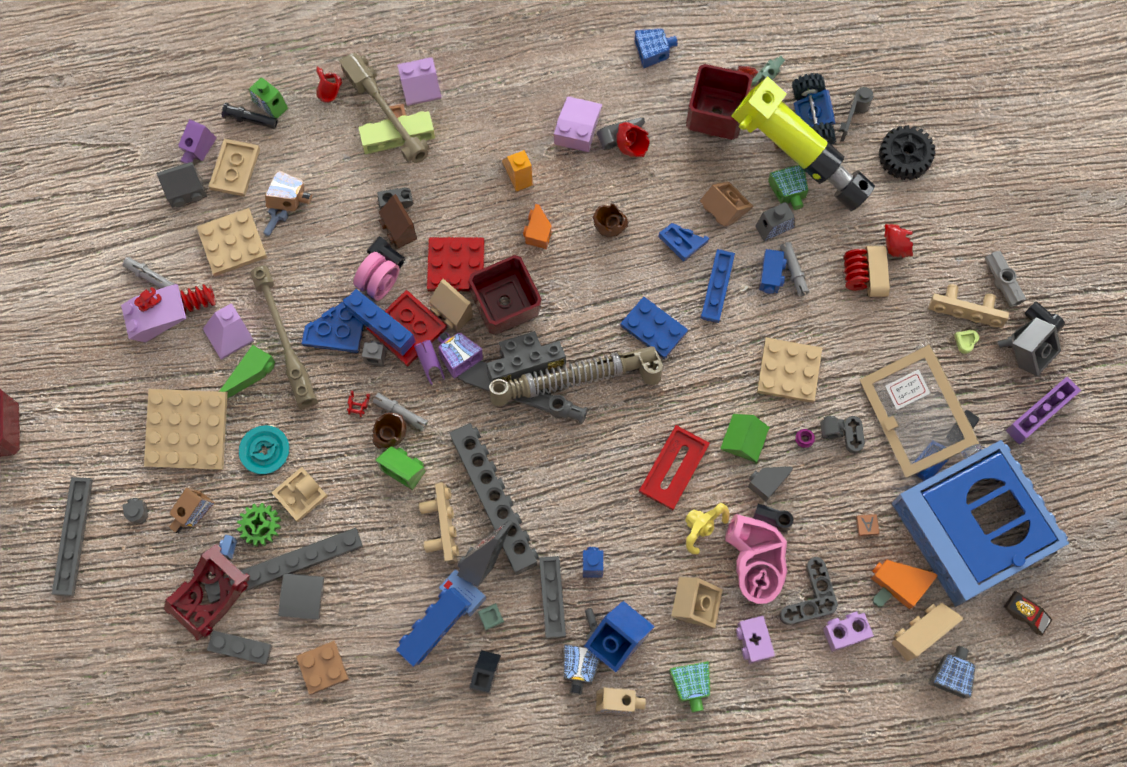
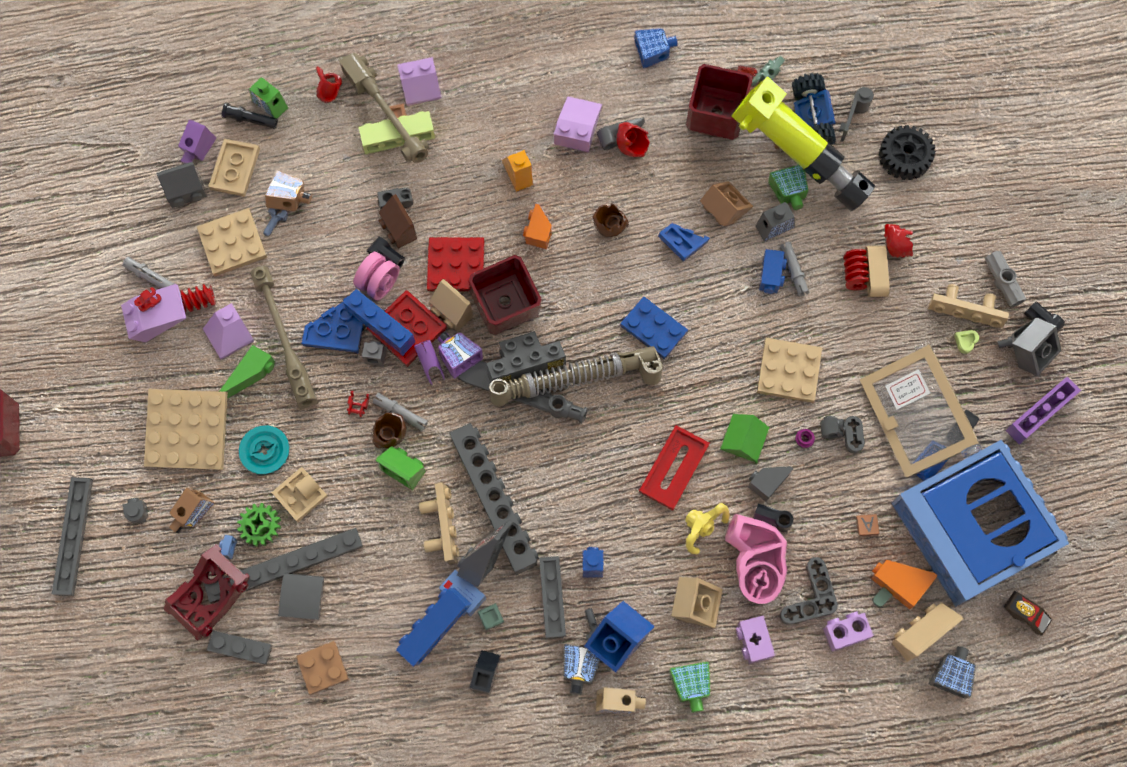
(717, 286): blue plate -> none

